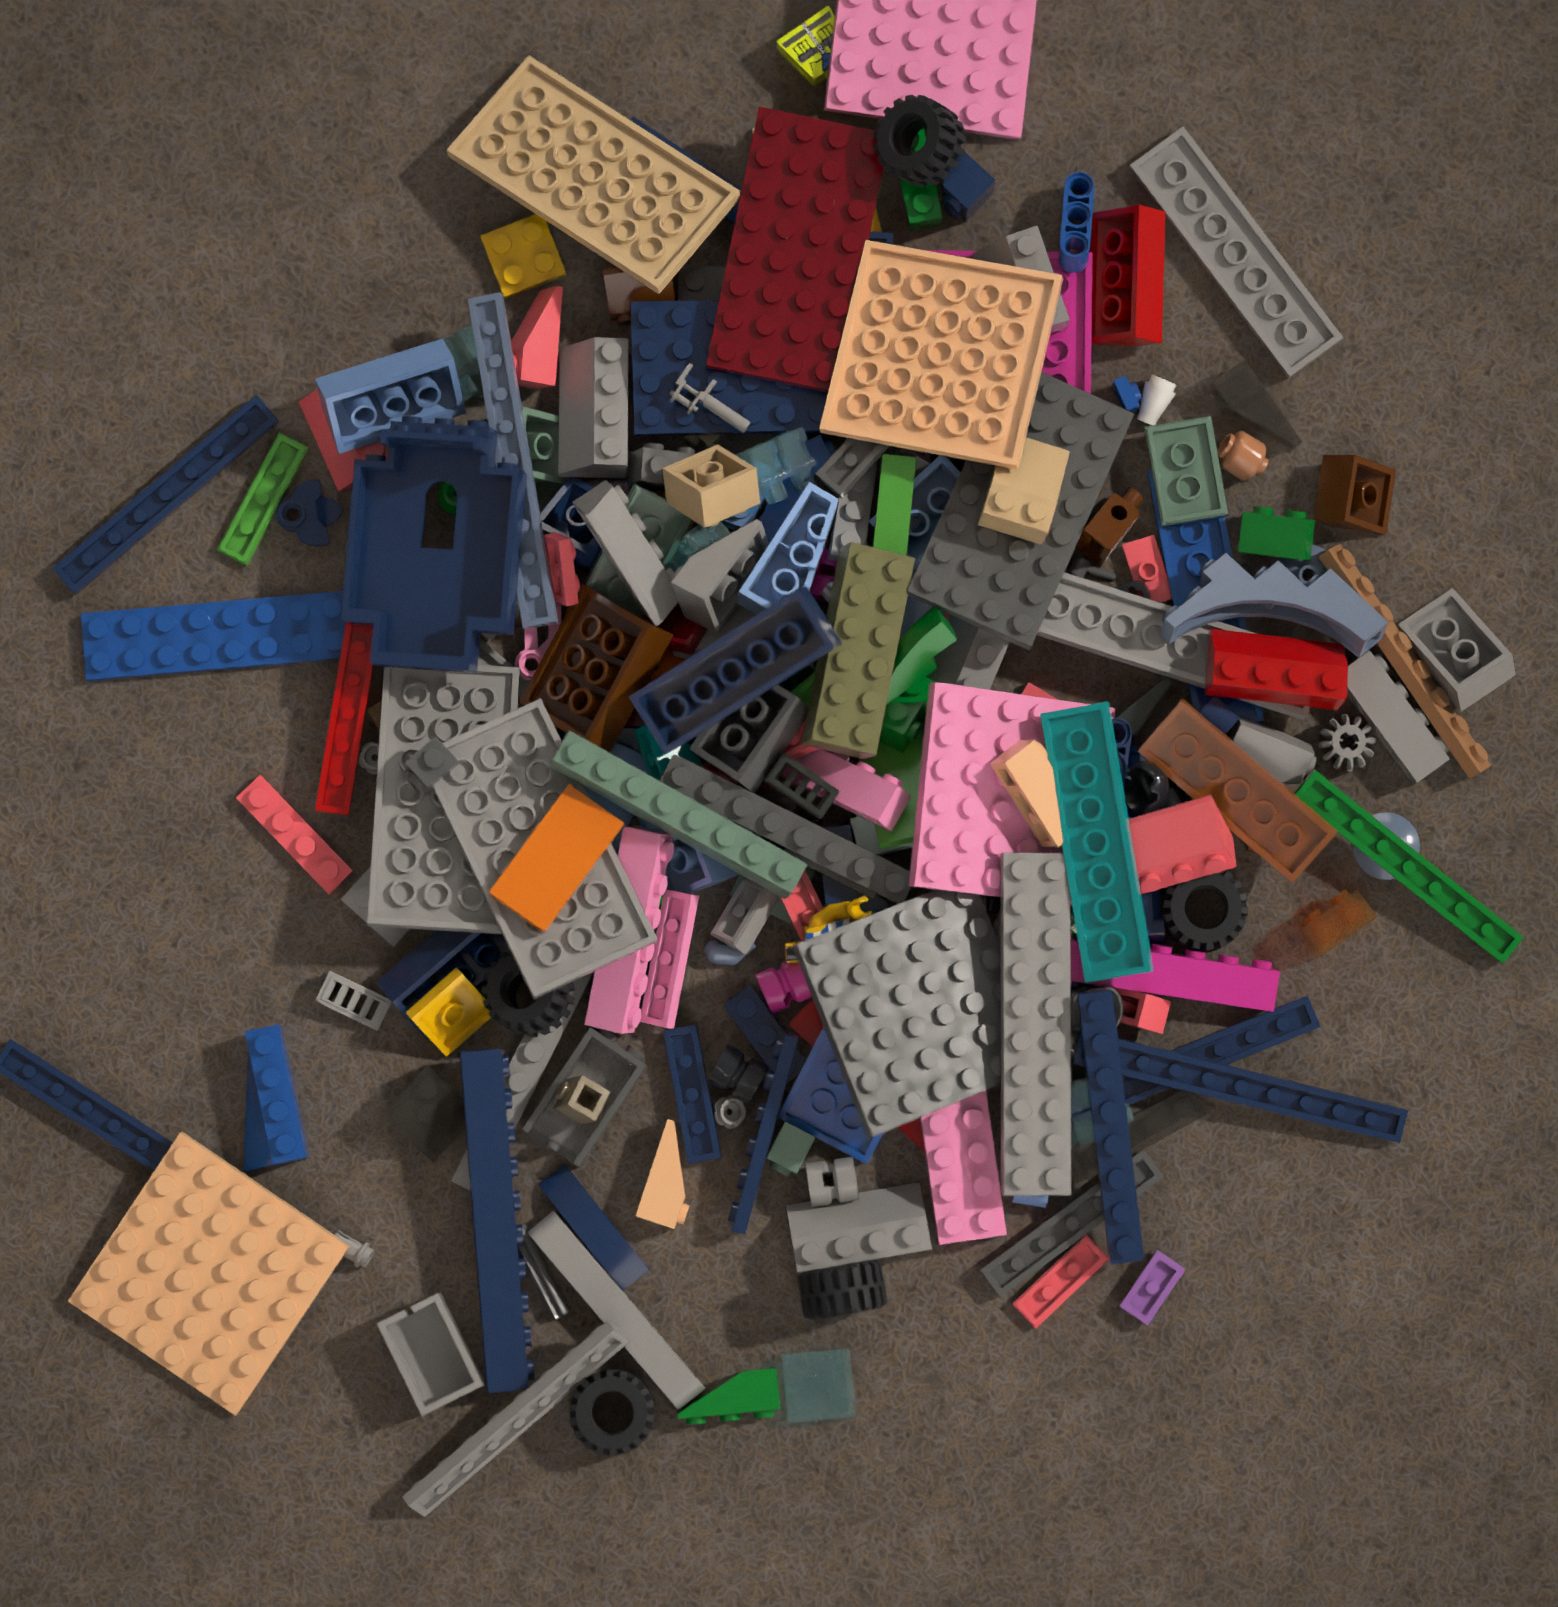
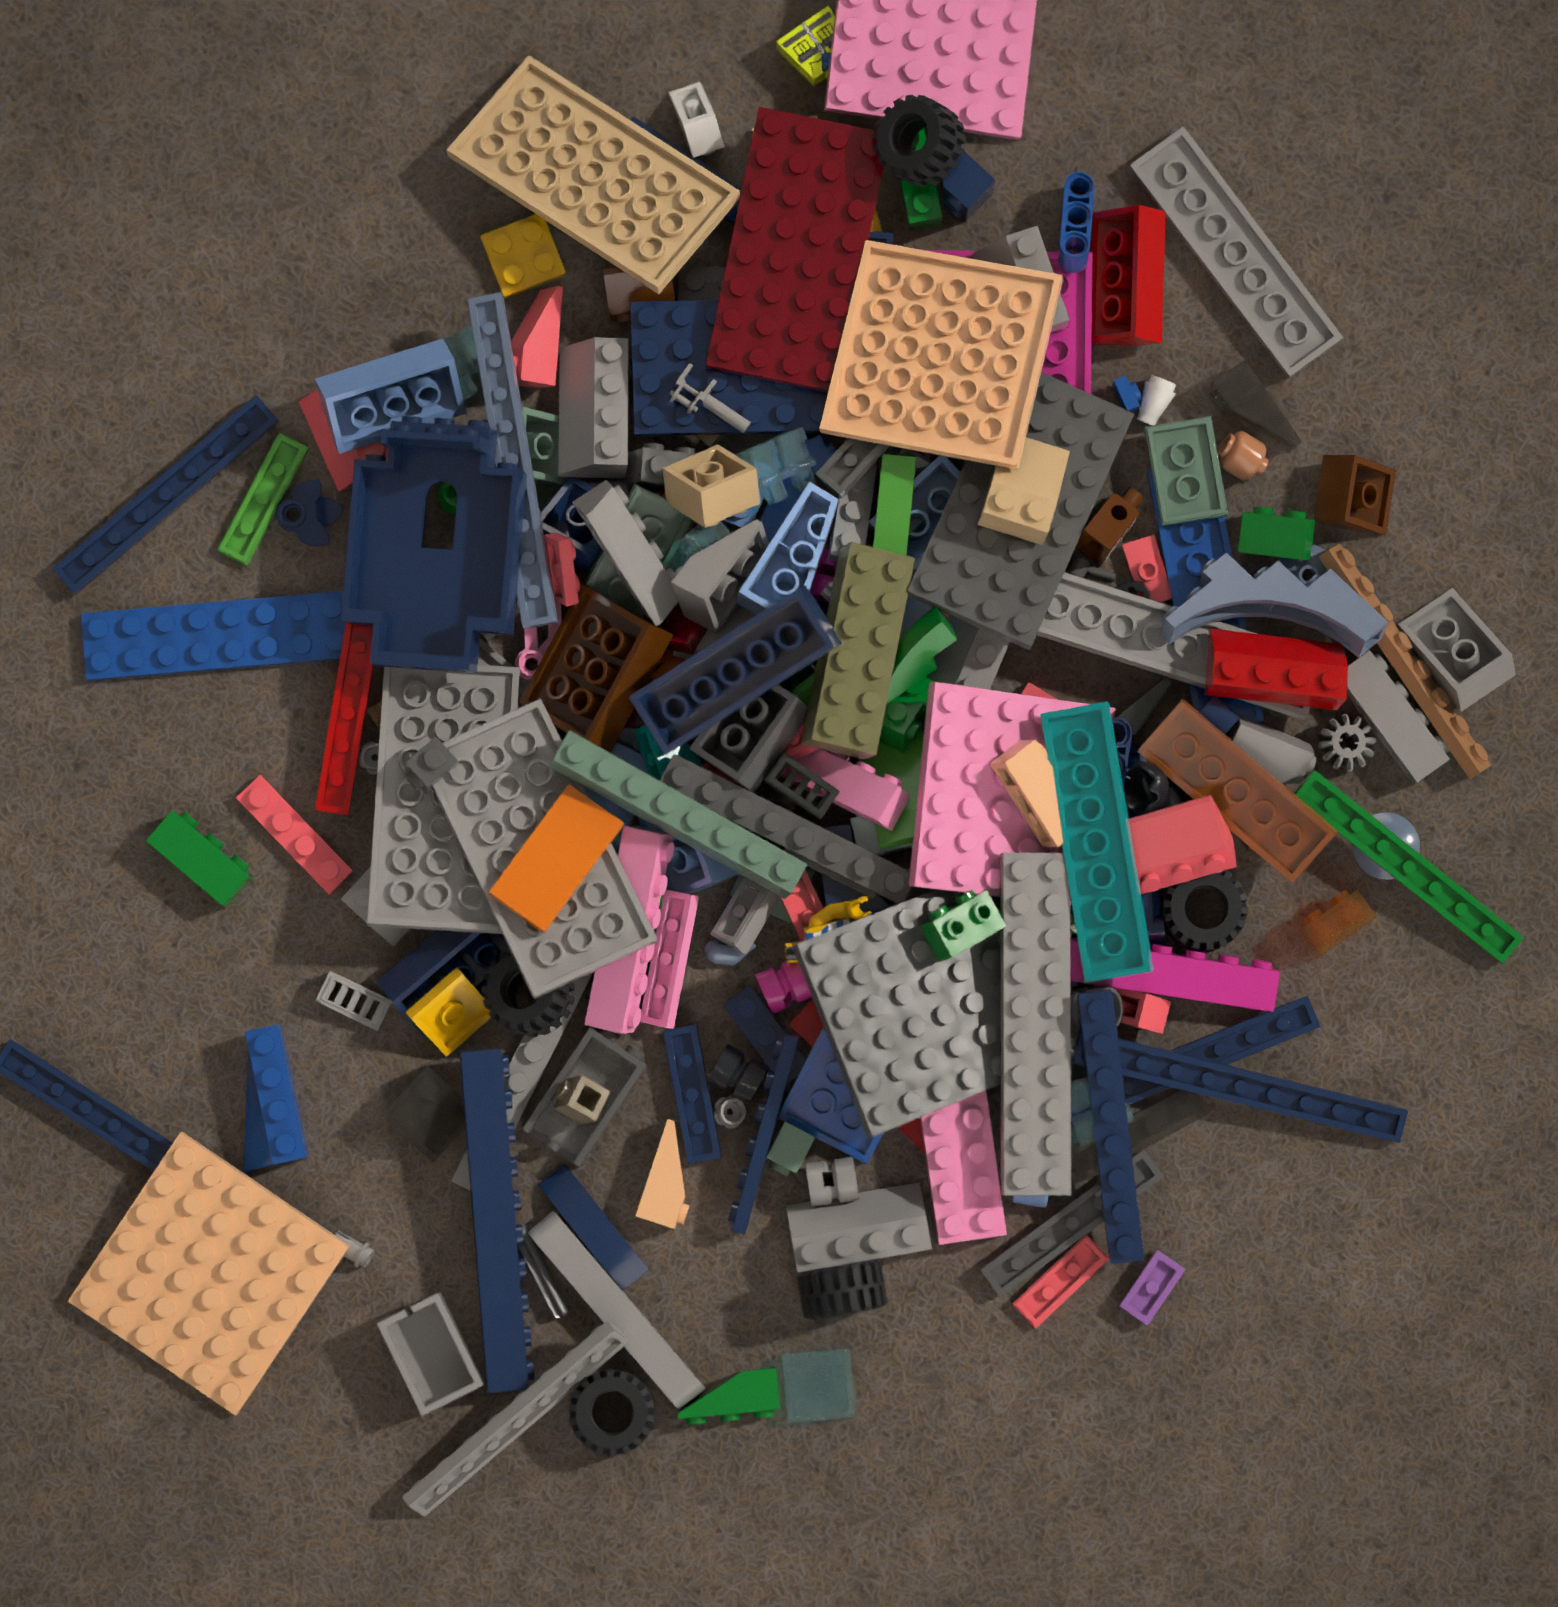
(200, 857): none -> green brick
(697, 119): none -> white slope
(963, 925): none -> brick

